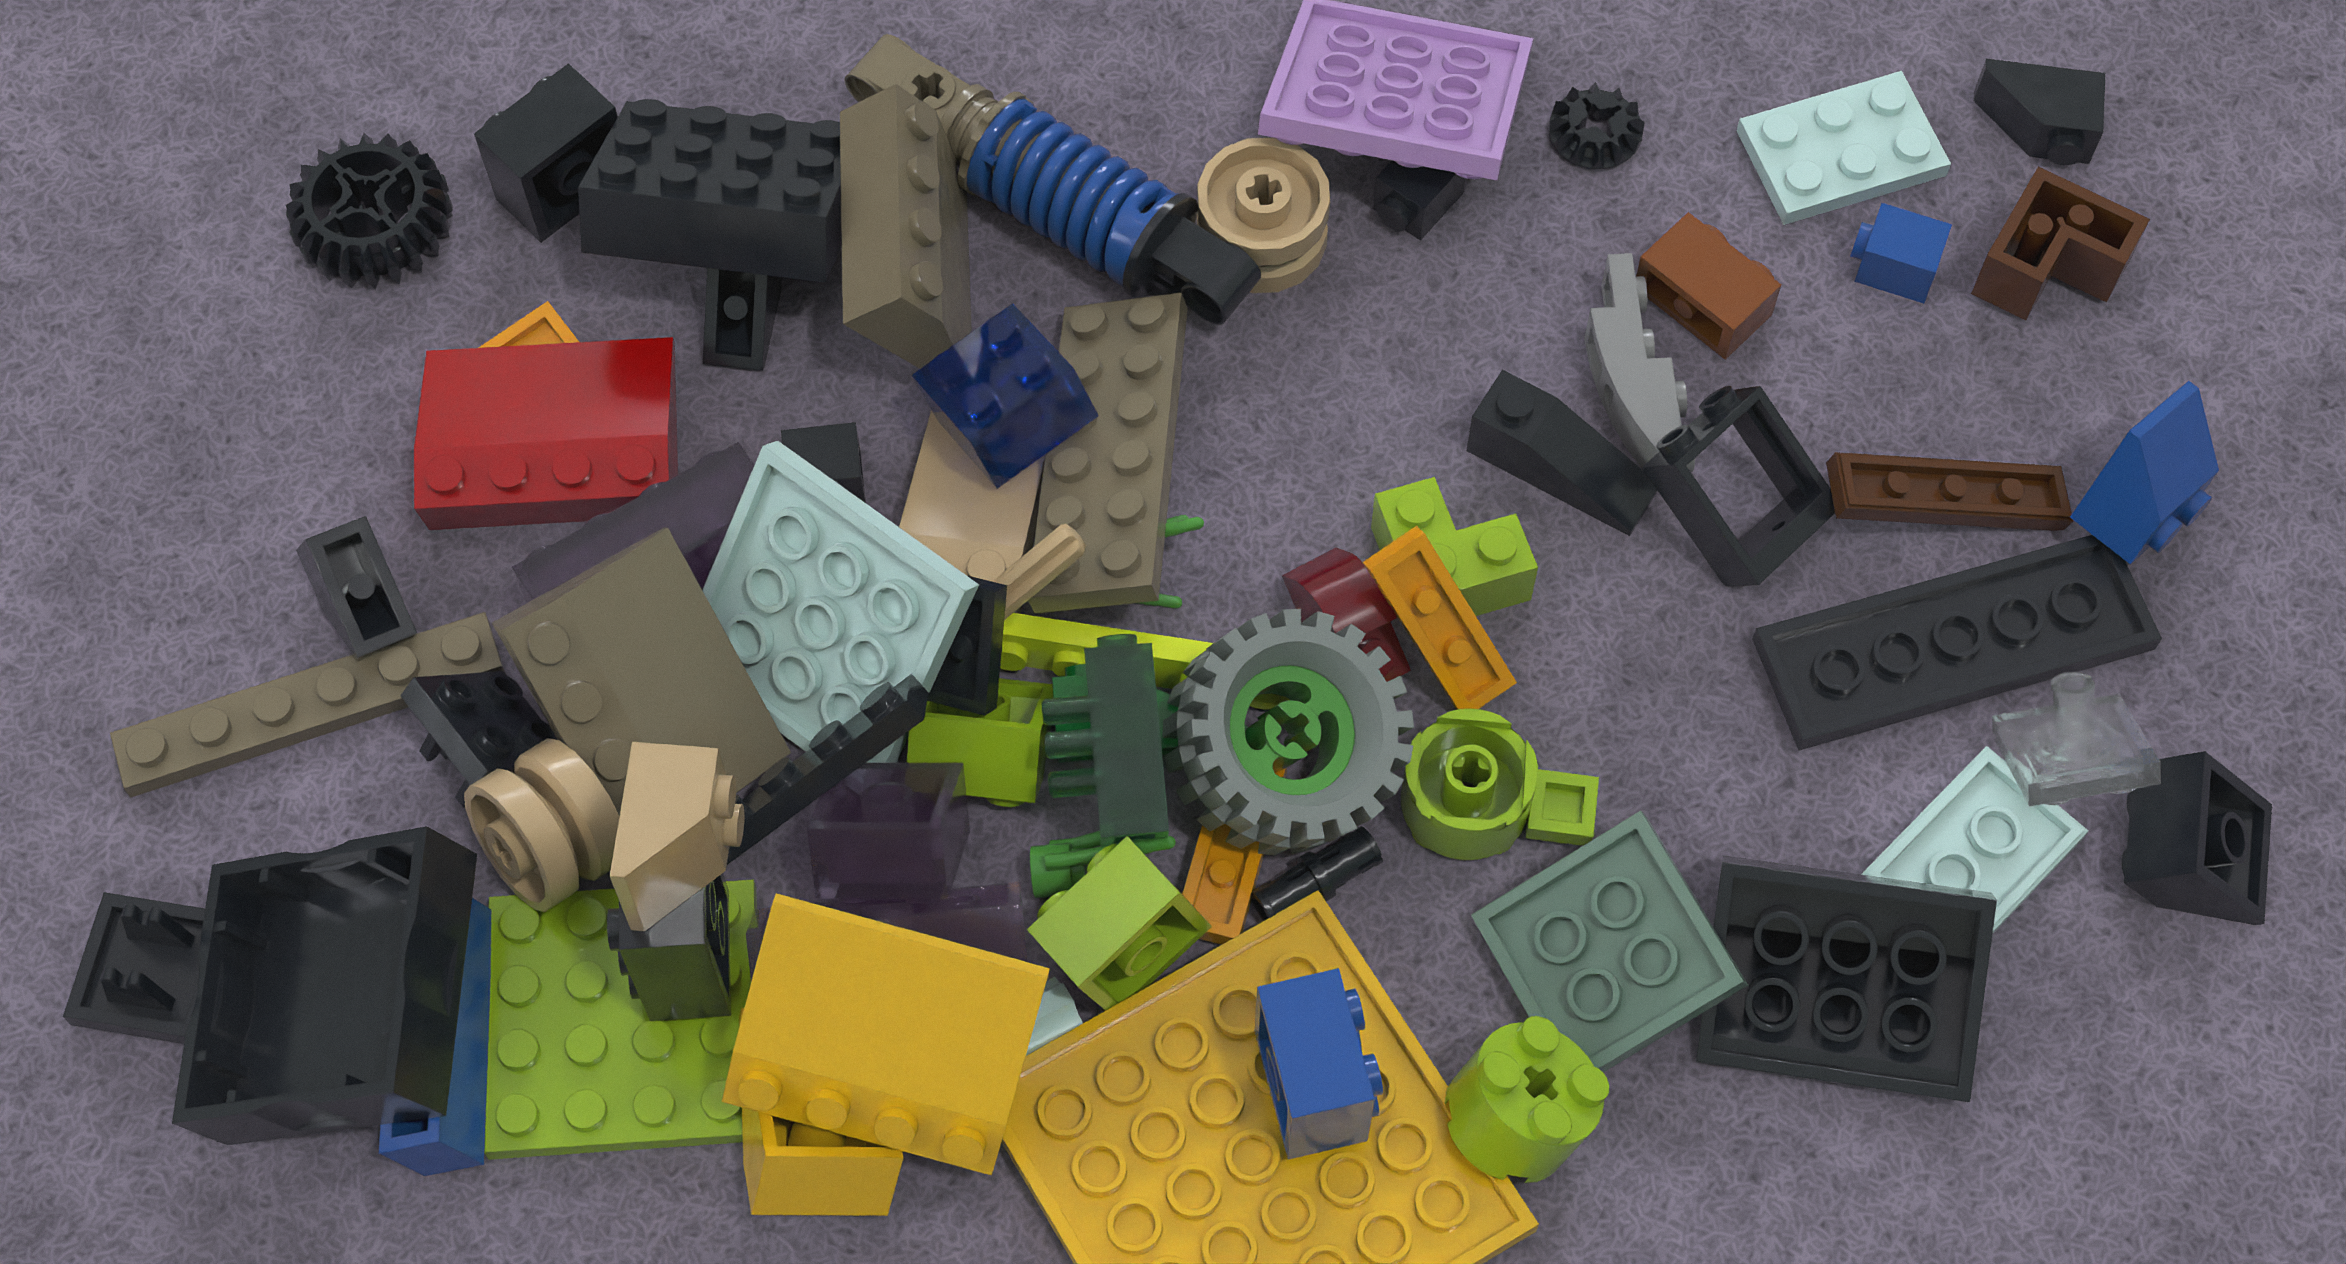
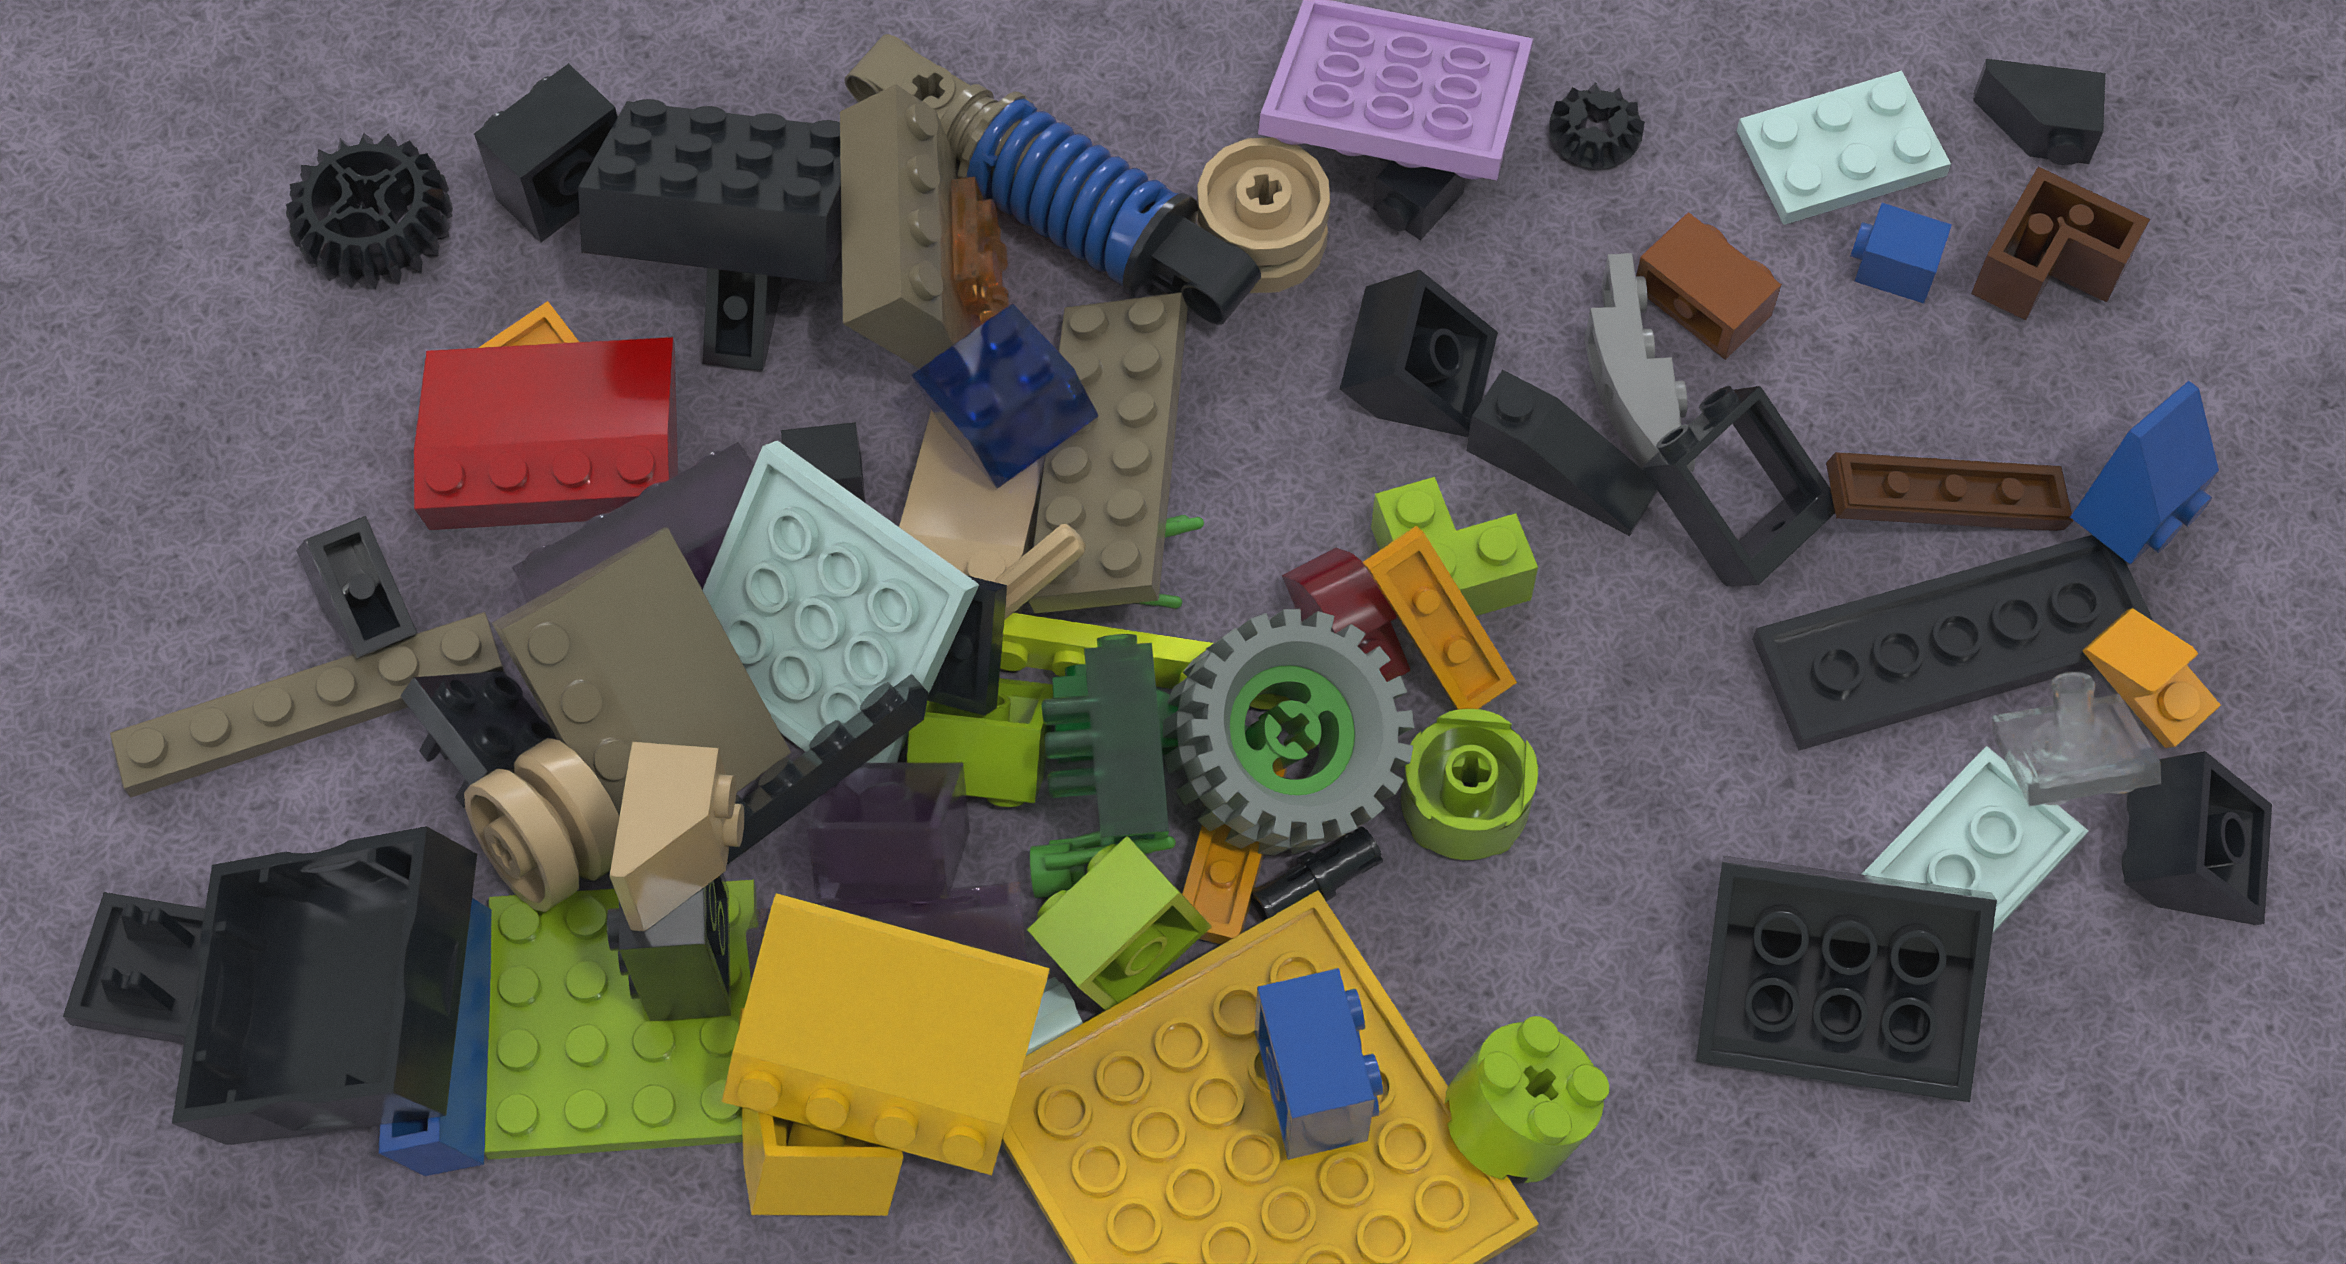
(977, 251): none -> clear orange plate
(1418, 355): none -> black slope
(1563, 808): lime plate -> none
(1610, 945): sand green plate -> none
(2153, 676): none -> light orange slope

